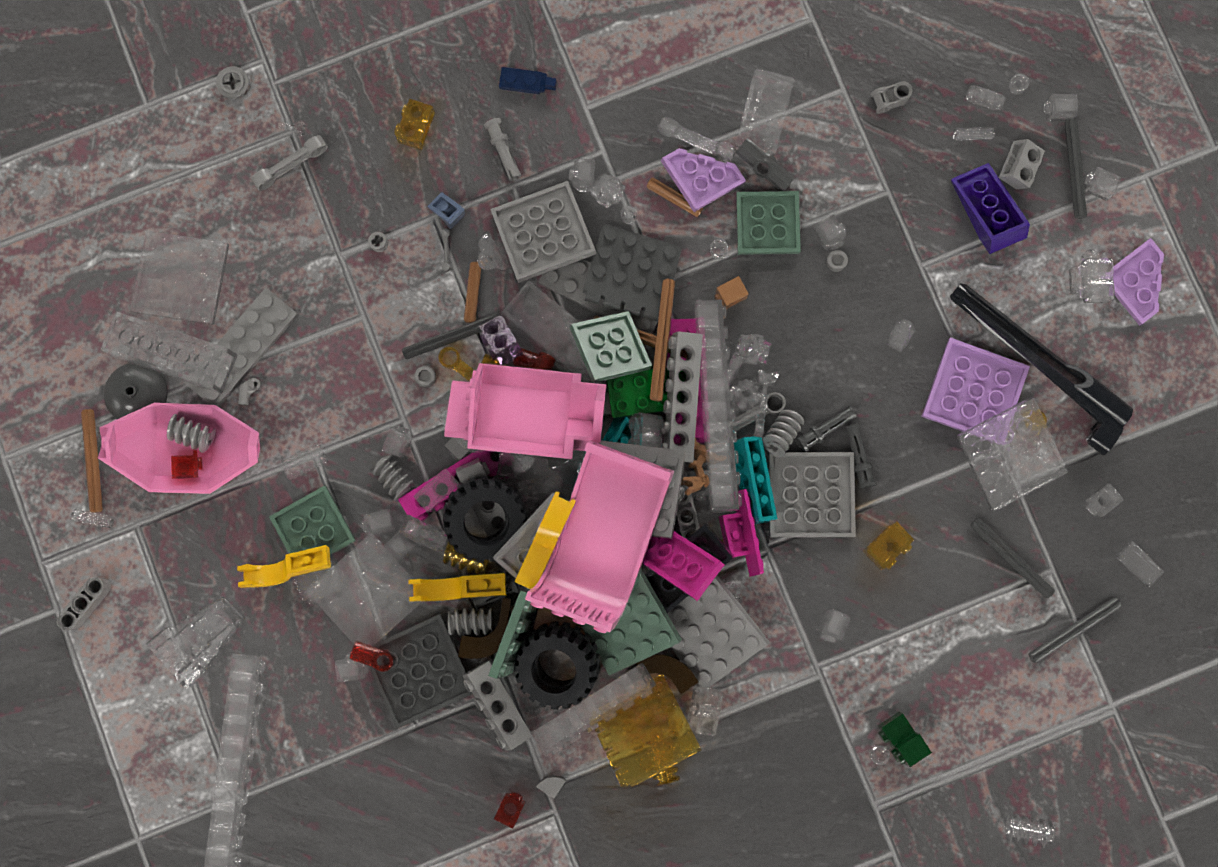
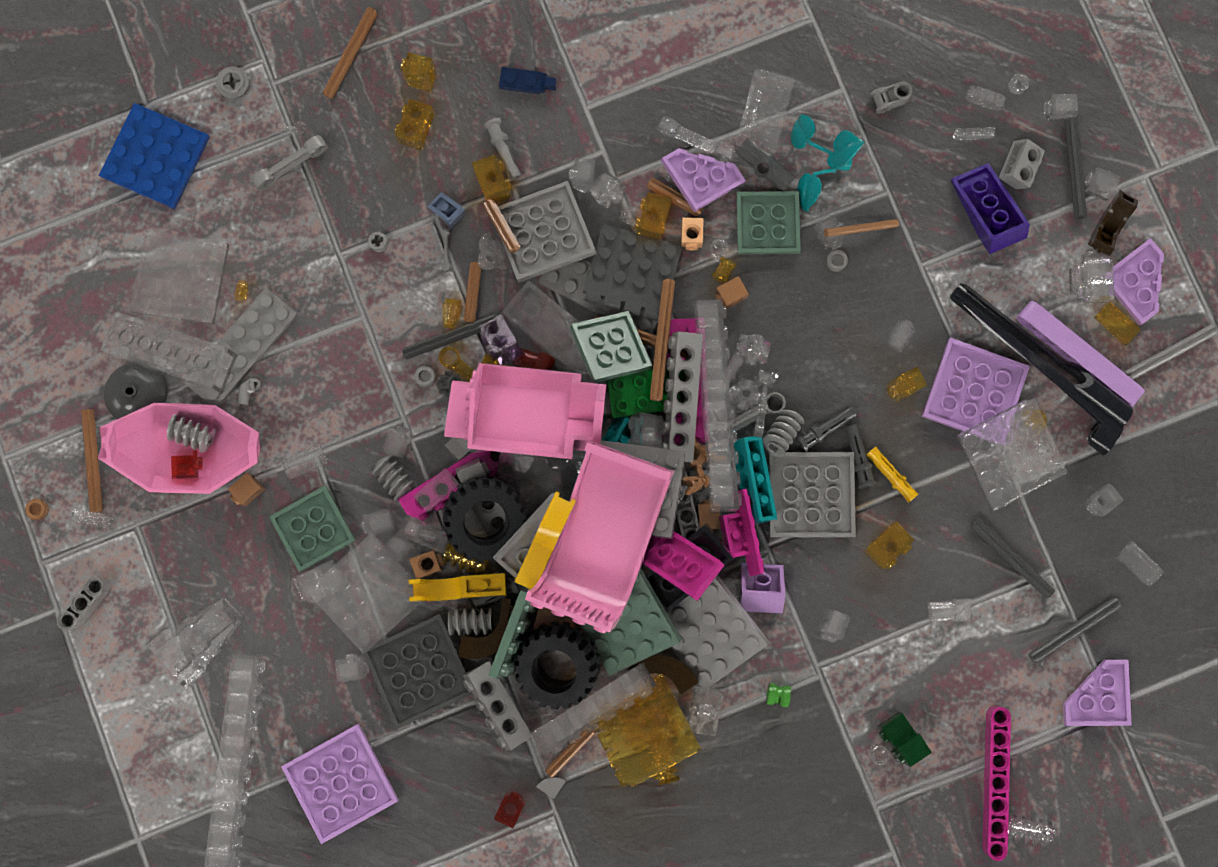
(36, 509): none -> medium nougat tile
(154, 156): none -> blue plate
(241, 290): none -> clear yellow tile
(245, 489): none -> medium nougat brick
(293, 565): yellow piece -> none
(340, 783): none -> lavender plate
(349, 53): none -> medium nougat axle
(368, 655): clear red piece -> none
(418, 71): none -> clear yellow brick
(418, 568): none -> medium nougat brick
(444, 382): none -> dark grey gear
(450, 311): none -> clear yellow cone
(488, 168): none -> clear yellow brick
(501, 226): none -> medium nougat axle
(568, 753): none -> medium nougat axle
(660, 207): none -> clear yellow brick
(695, 225): none -> light nougat brick
(705, 516): none -> medium nougat brick
(723, 270): none -> clear yellow bush
(763, 591): none -> lavender slope
(778, 695): none -> bright green wheel
(844, 146): none -> teal plant
(861, 228): none -> medium nougat bar
(888, 470): none -> yellow pin
(906, 384): none -> clear yellow brick
(952, 610): none -> clear piece
(1002, 791): none -> dark pink beam
(1078, 352): none -> lavender beam
(1101, 697): none -> lavender plate
(1111, 223): none -> dark brown arch
(1117, 323): none -> clear yellow tile
(1171, 352): none -> light grey axle

